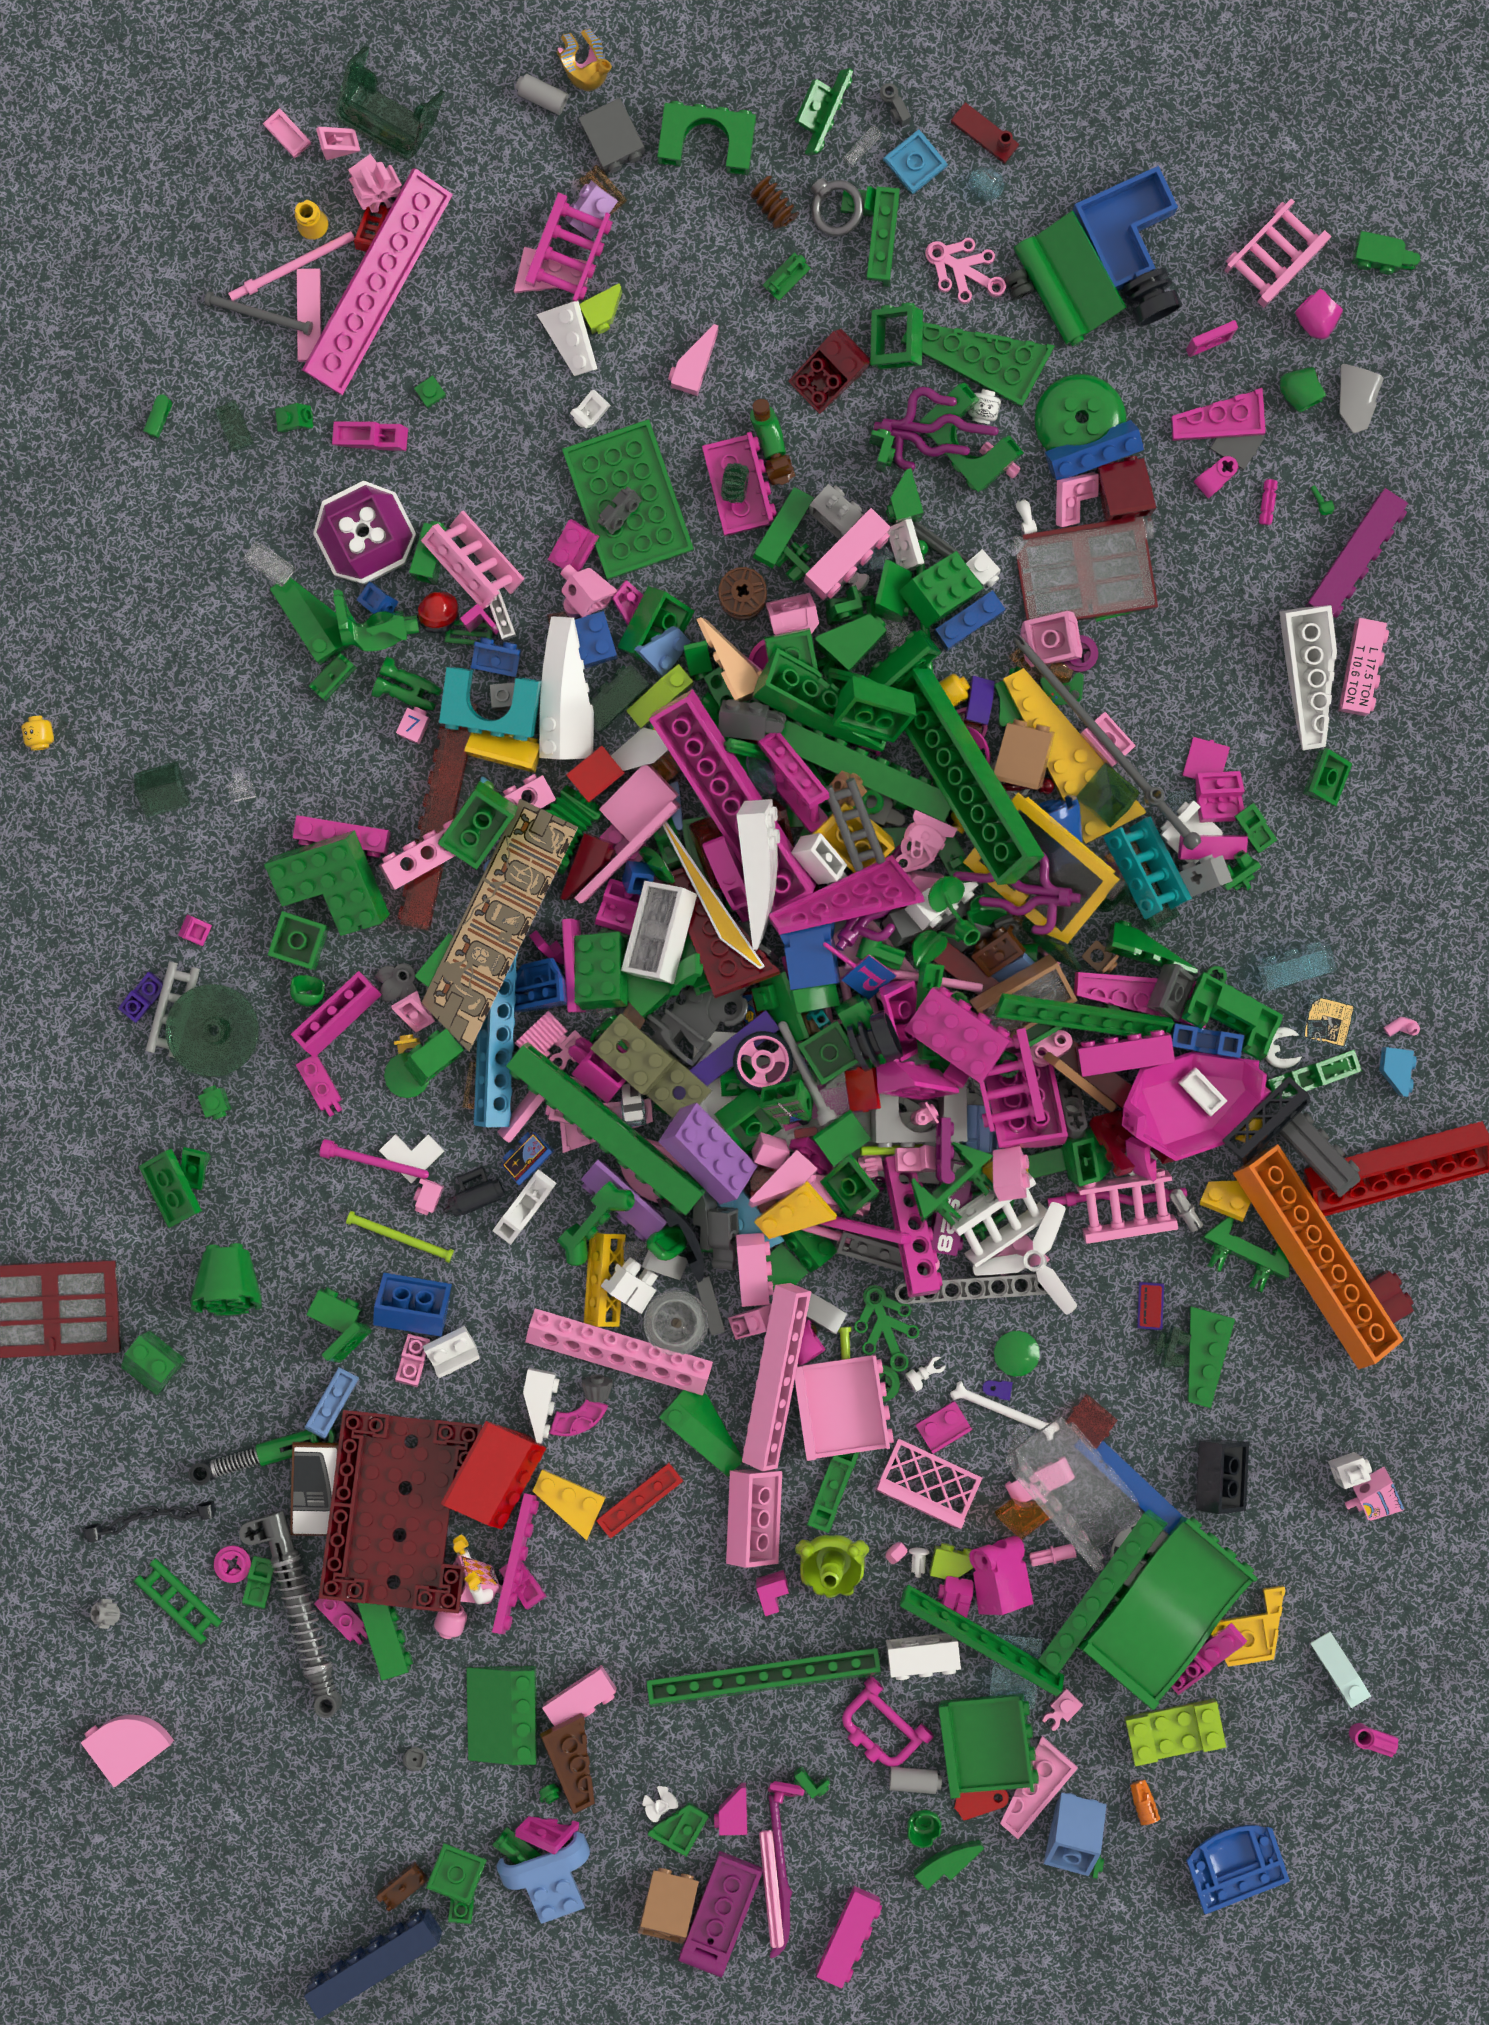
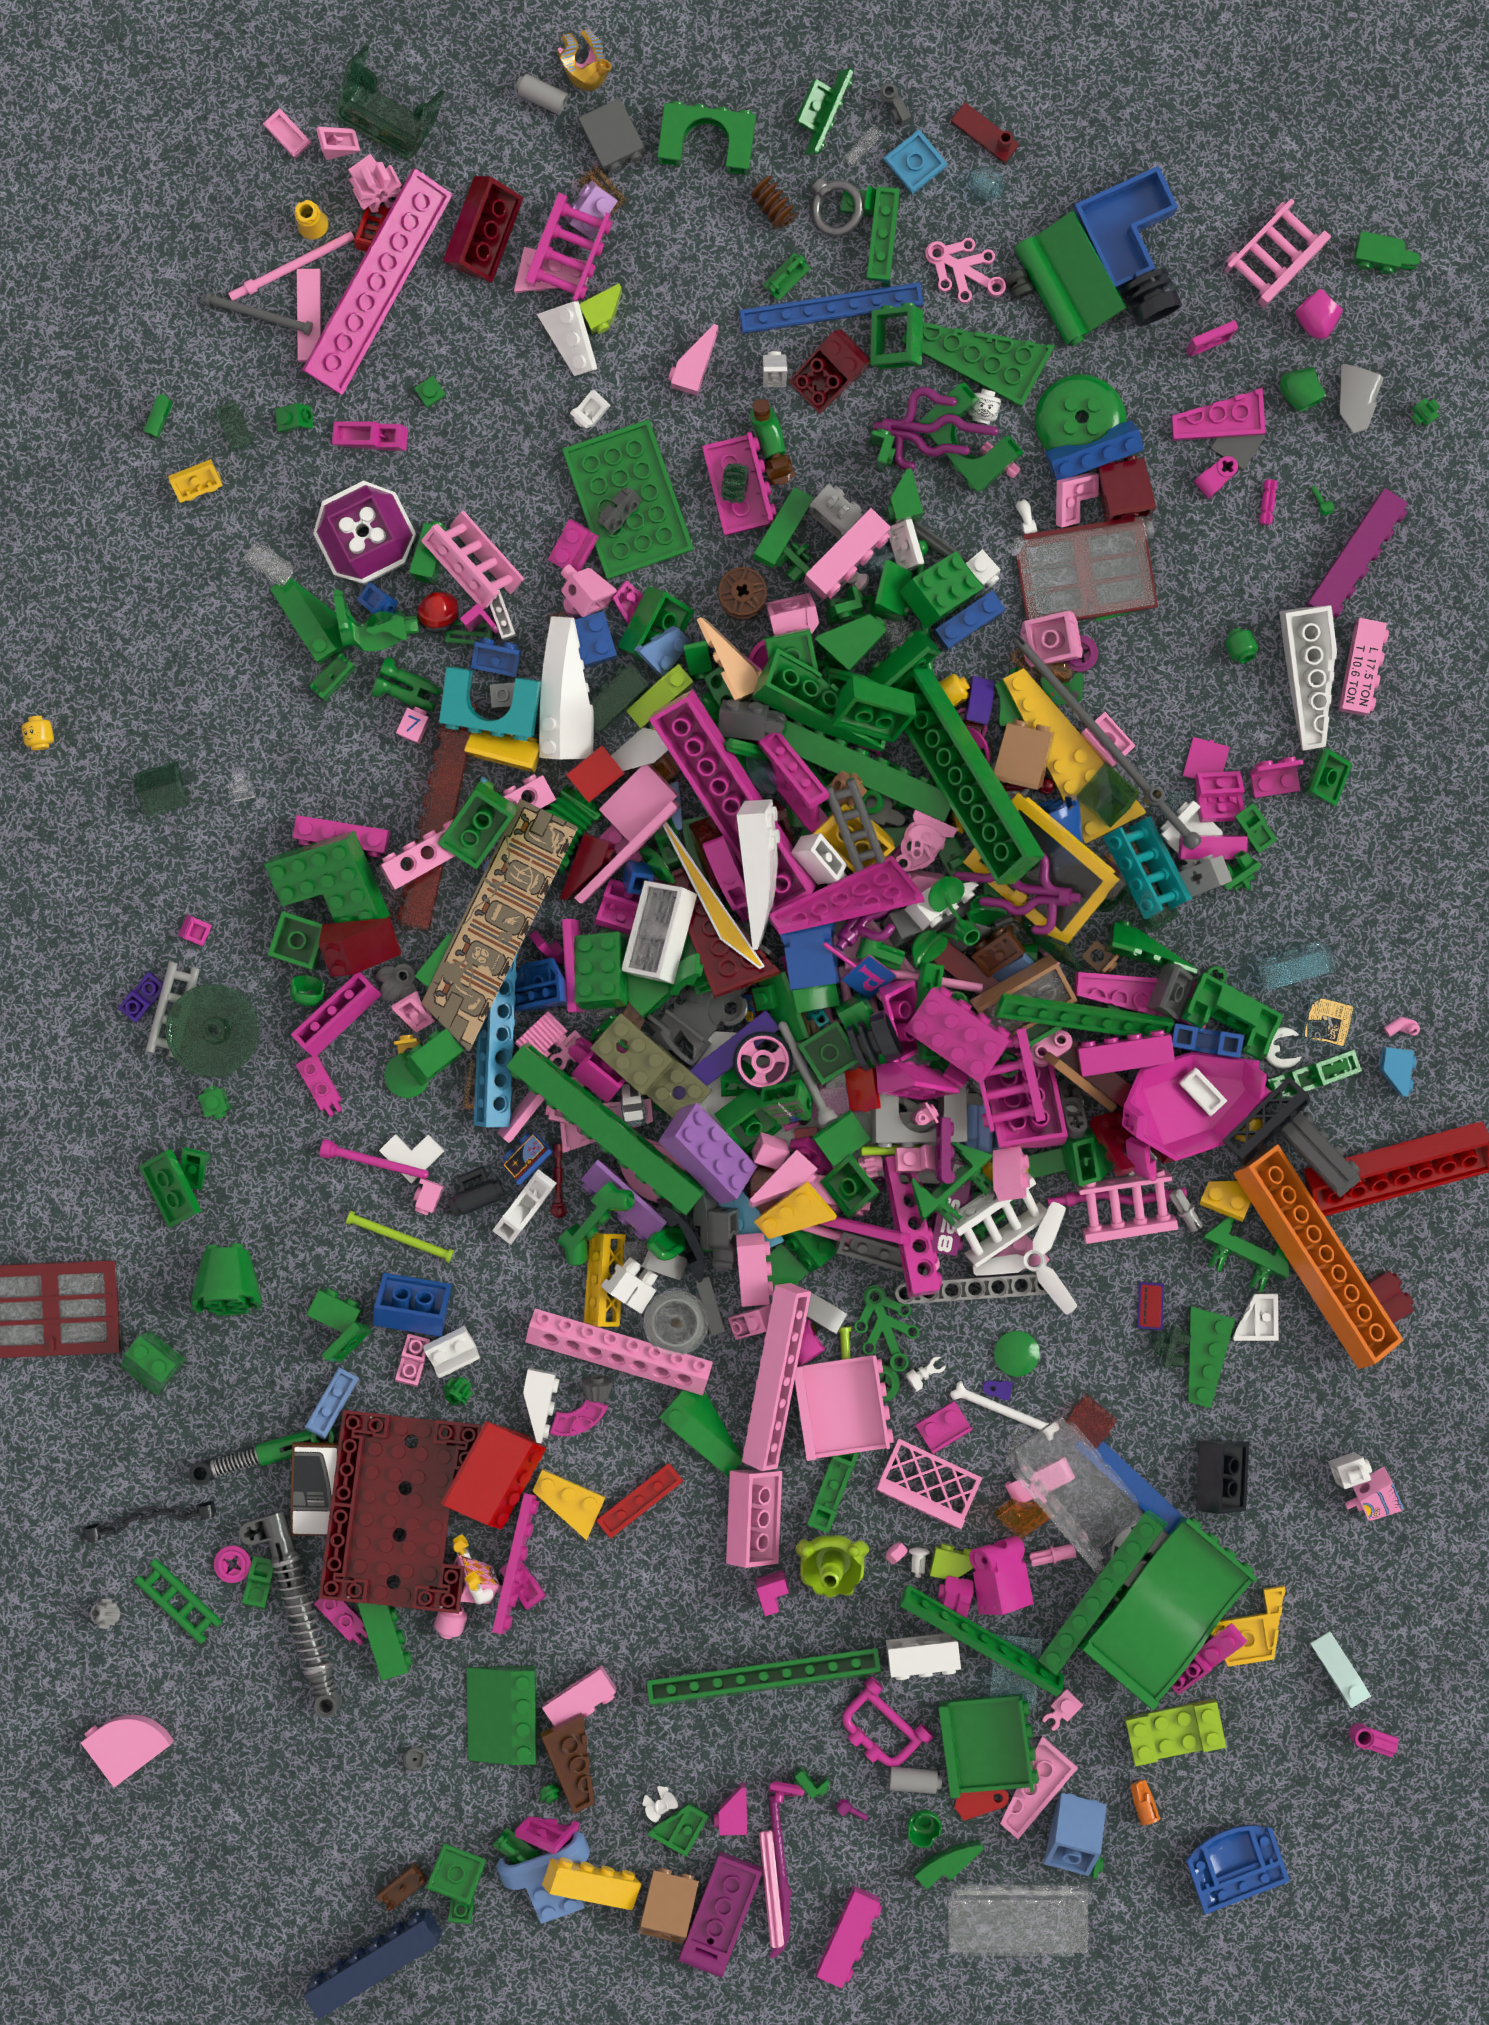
(195, 481): none -> yellow bracket
(357, 945): none -> dark red slope
(457, 1391): none -> green gear
(483, 228): none -> dark red slope
(558, 1207): none -> dark red piece
(591, 1883): none -> yellow brick
(774, 369): none -> white slope
(828, 308): none -> blue tile
(845, 1806): none -> magenta hand
(1018, 1919): none -> clear piece
(1241, 645): none -> green head
(1259, 1319): none -> white wing
(1275, 779): none -> dark pink bracket
(1425, 412): none -> green gear

